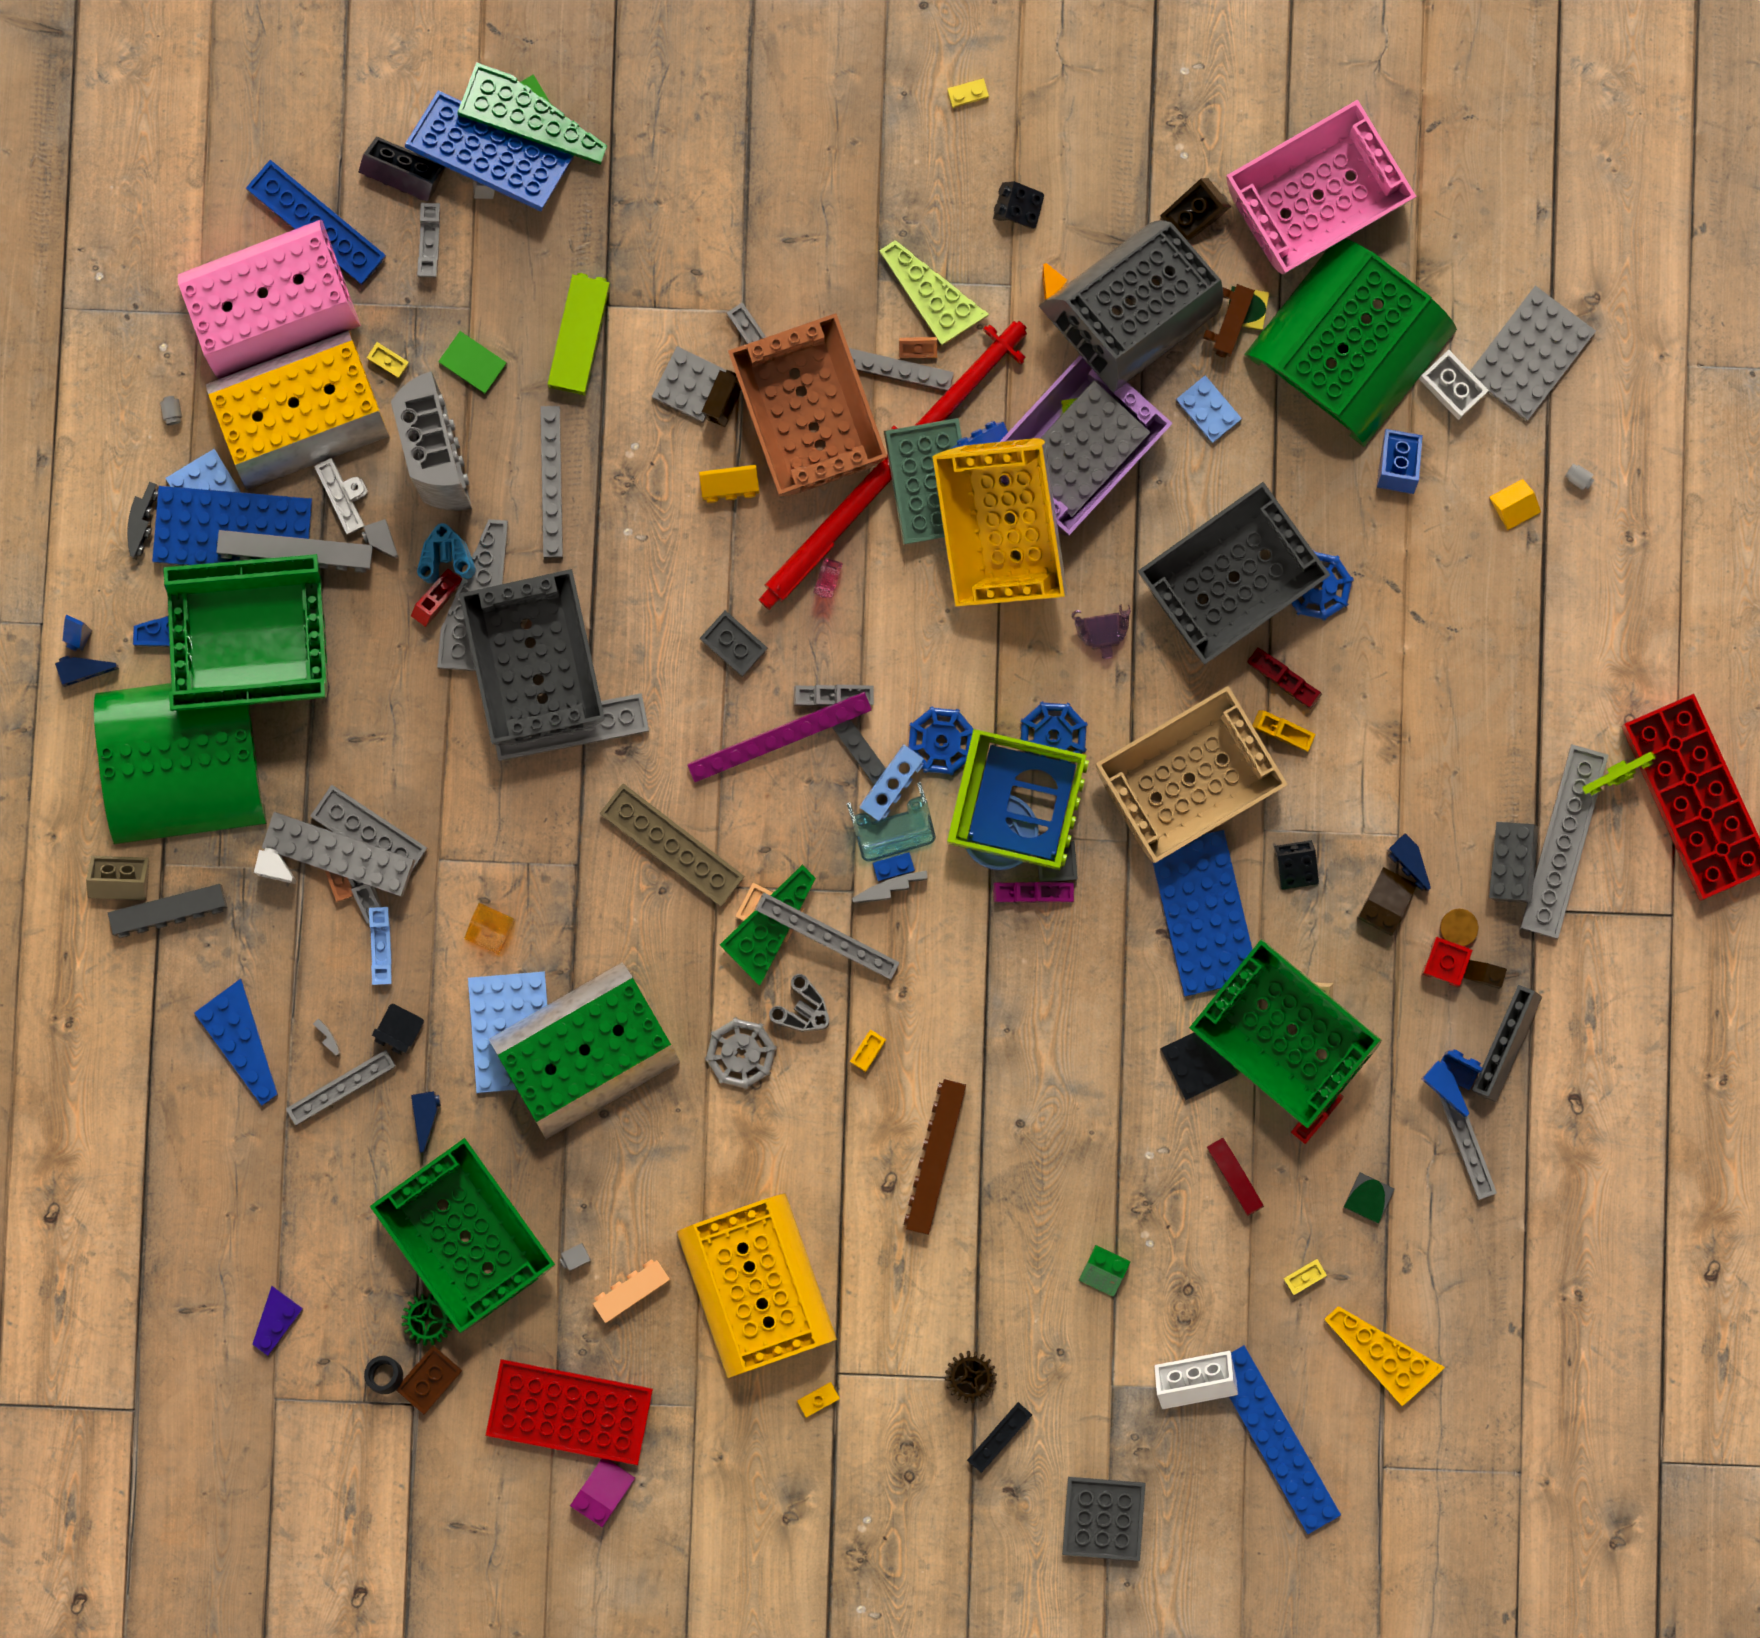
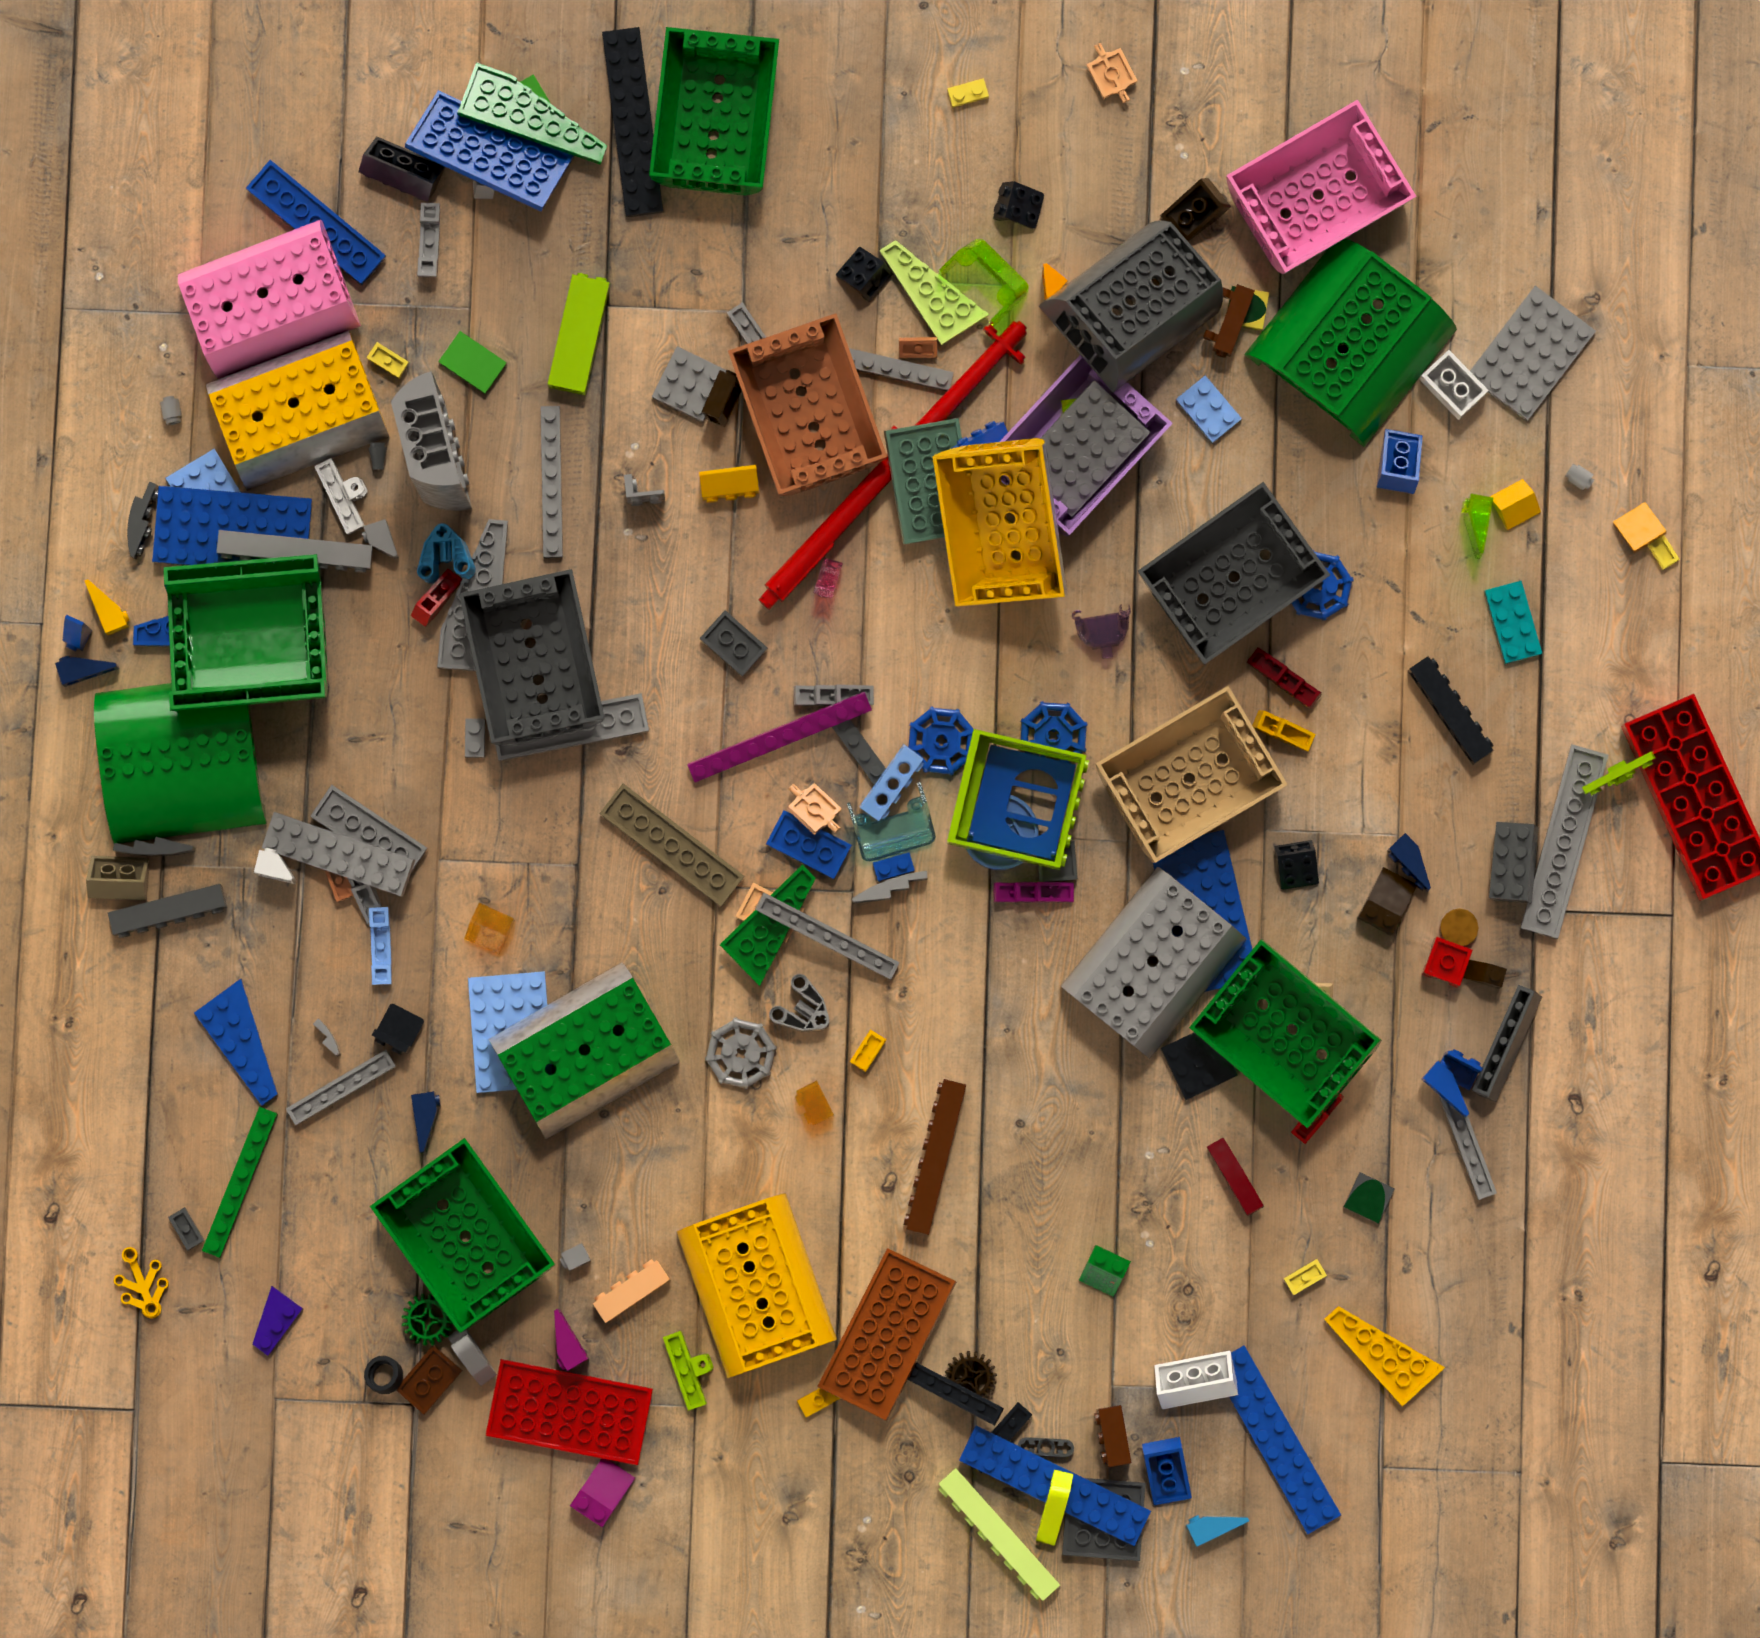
(110, 614): none -> yellow slope
(142, 1286): none -> yellow plant
(160, 848): none -> dark grey slope
(186, 1228): none -> dark grey plate
(239, 1182): none -> green plate
(377, 454): none -> dark grey cone
(471, 1356): none -> light grey connector
(474, 738): none -> light grey plate
(568, 1347): none -> magenta slope
(632, 120): none -> black plate
(637, 498): none -> light grey bracket
(687, 1369): none -> lime plate
(689, 114): none -> green slope
(814, 808): none -> light nougat plate
(814, 1103): none -> clear yellow brick
(818, 851): none -> blue plate
(865, 273): none -> black bracket
(887, 1334): none -> dark orange plate
(955, 1394): none -> black plate
(999, 1534): none -> yellowish green brick
(1014, 286): none -> clear neon green windscreen
(1034, 1475): none -> blue plate
(1054, 1507): none -> neon yellow beam
(1060, 1443): none -> dark grey beam
(1111, 73): none -> light nougat plate
(1112, 1436): none -> reddish brown brick
(1166, 1471): none -> blue slope
(1184, 966): none -> light grey slope
(1210, 1527): none -> dark azure slope
(1450, 710): none -> black brick
(1476, 518): none -> clear neon green slope
(1513, 622): none -> teal plate
(1639, 527): none -> tile
(1663, 552): none -> light yellow tile

